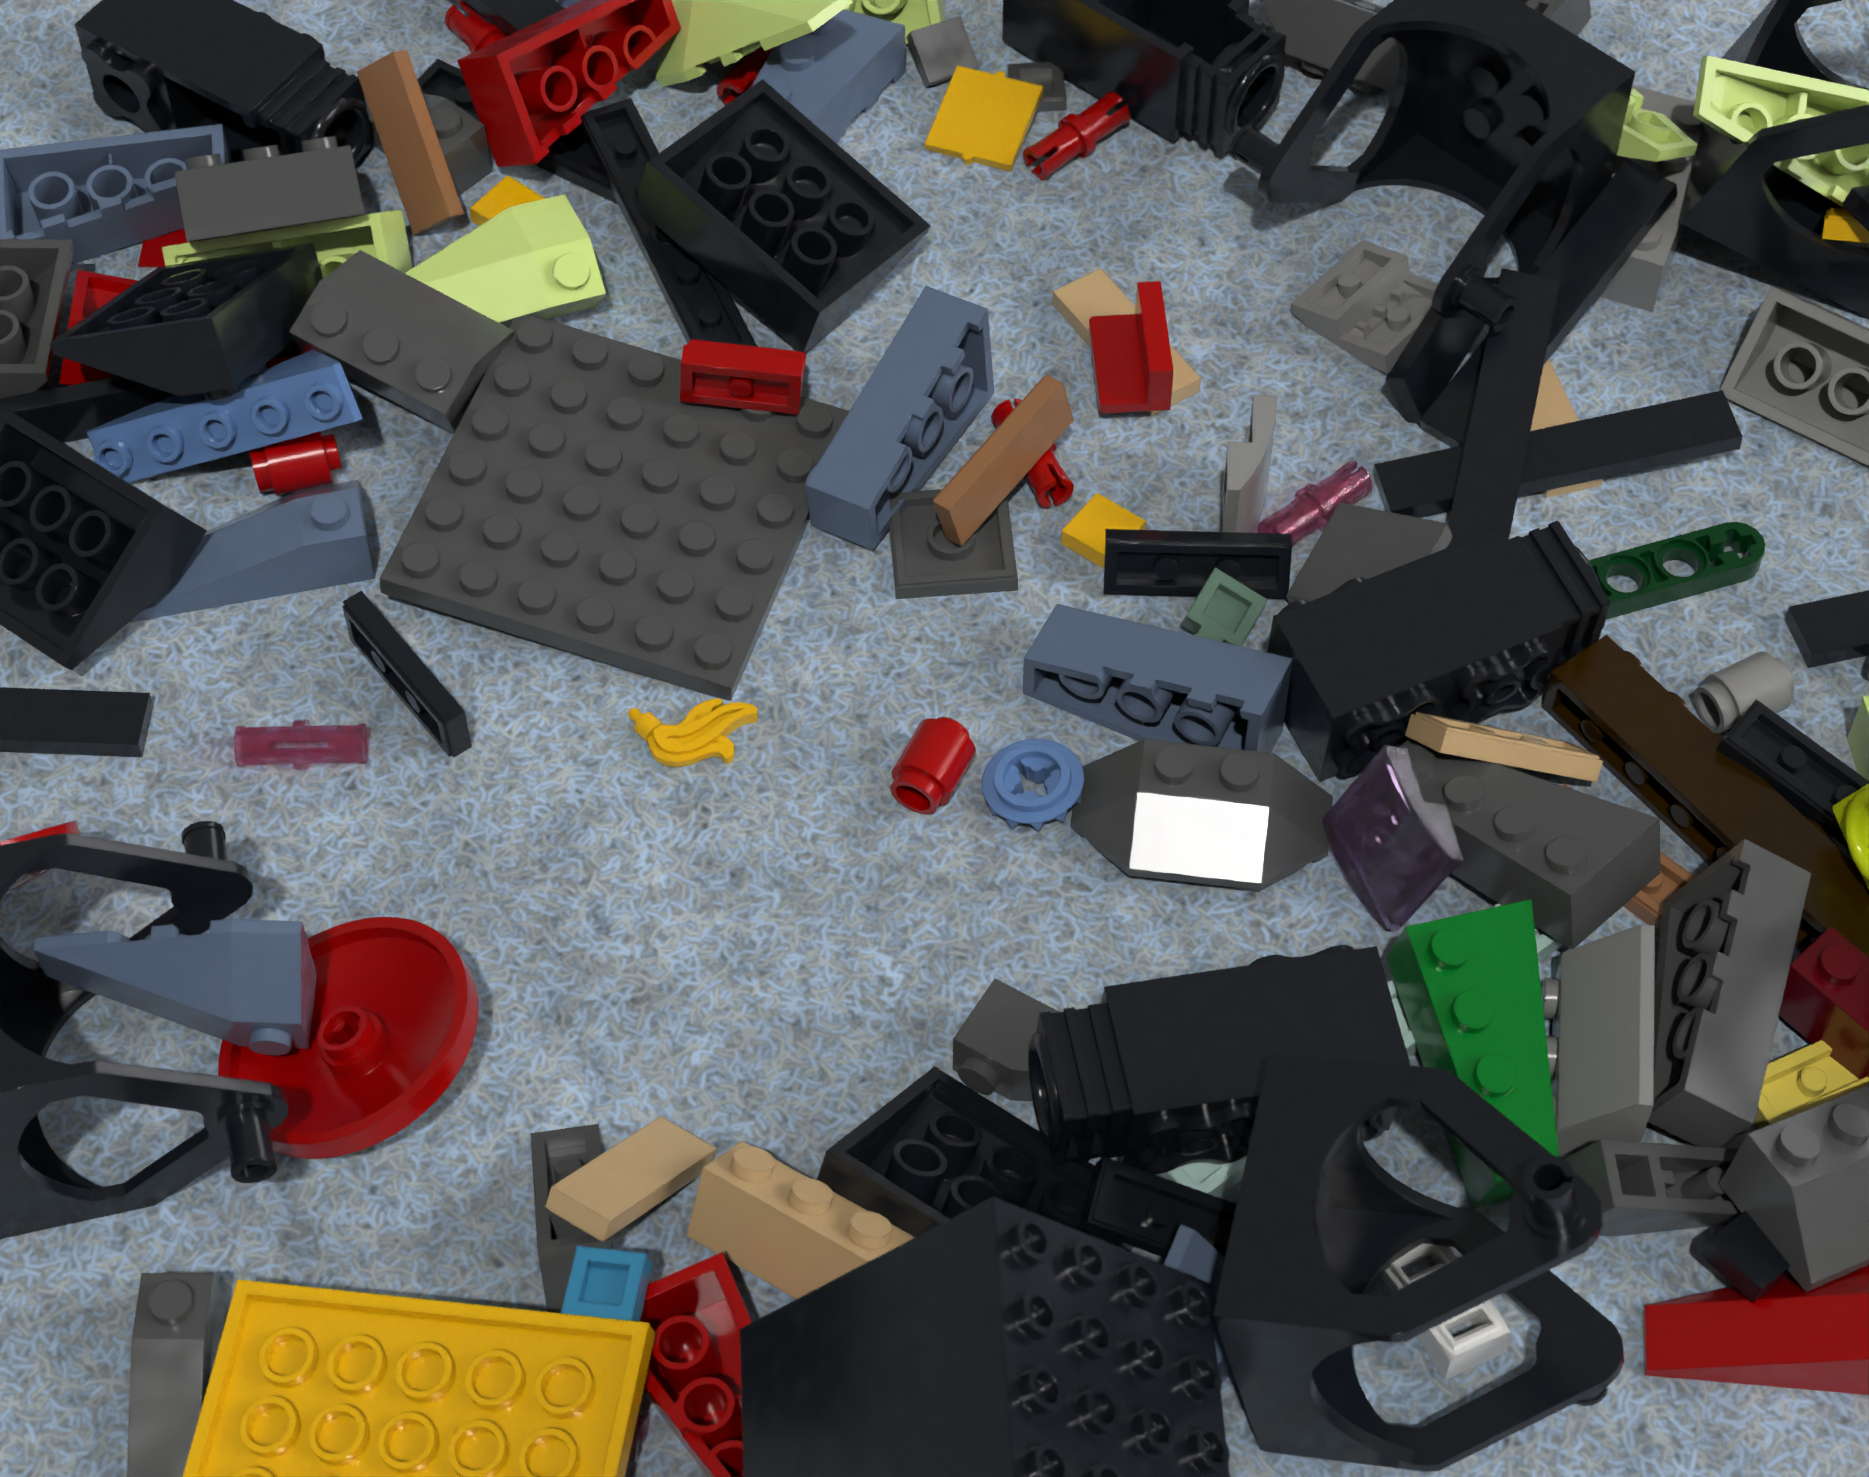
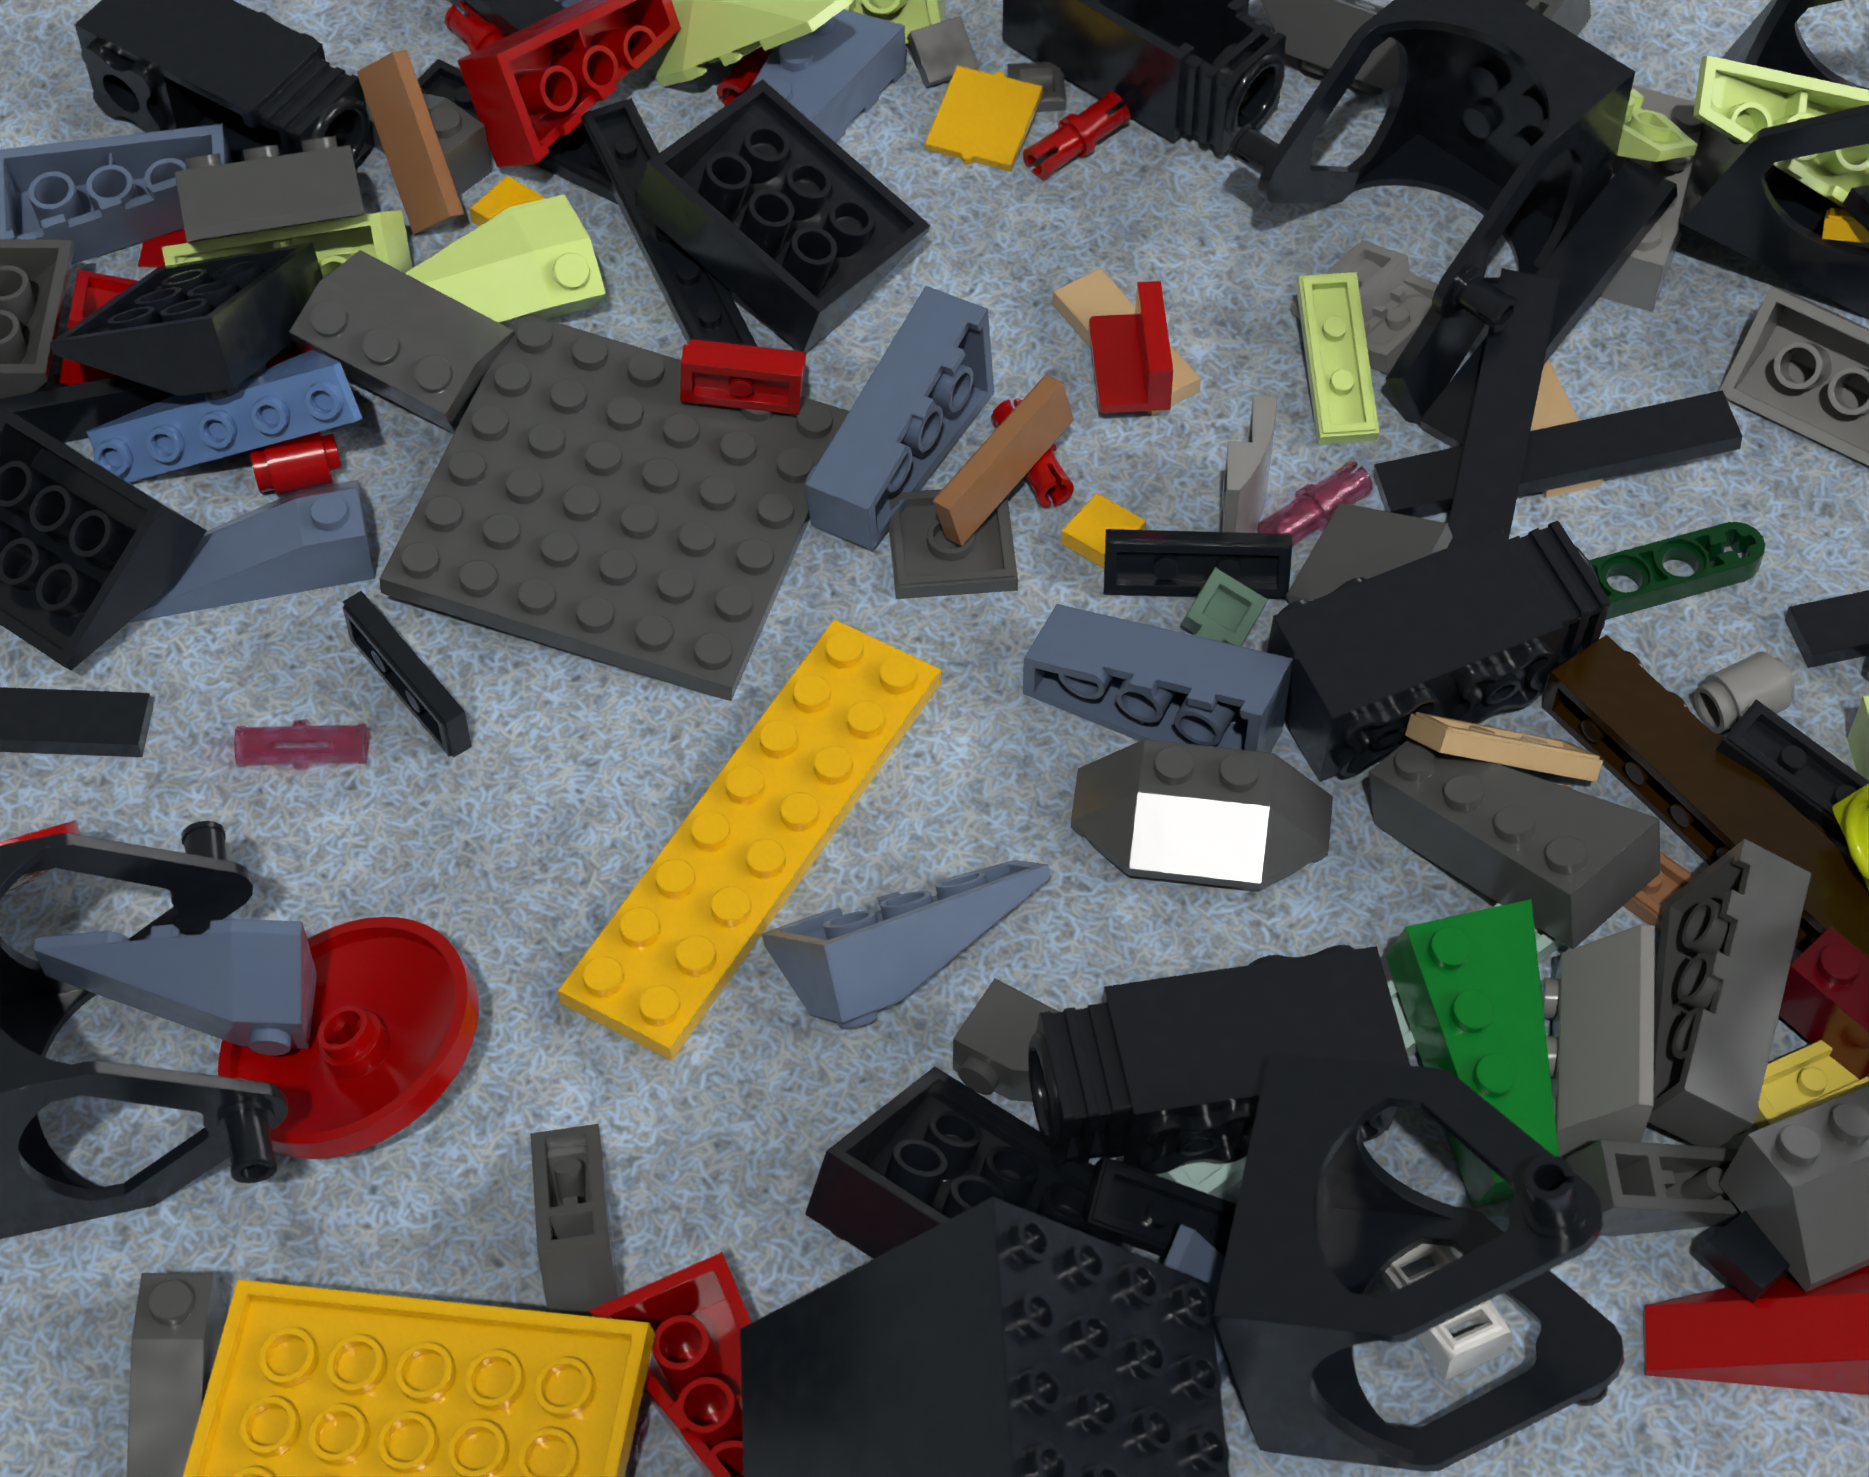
(607, 1284): dark azure plate -> none
(630, 1178): tan tile -> none
(698, 736): yellow piece -> none
(749, 840): none -> yellow plate
(784, 1223): tan brick -> none
(874, 959): none -> sand blue wedge
(932, 764): red brick -> none
(1041, 762): medium blue gear -> none
(1337, 358): none -> yellowish green tile
(1391, 840): clear purple slope -> none

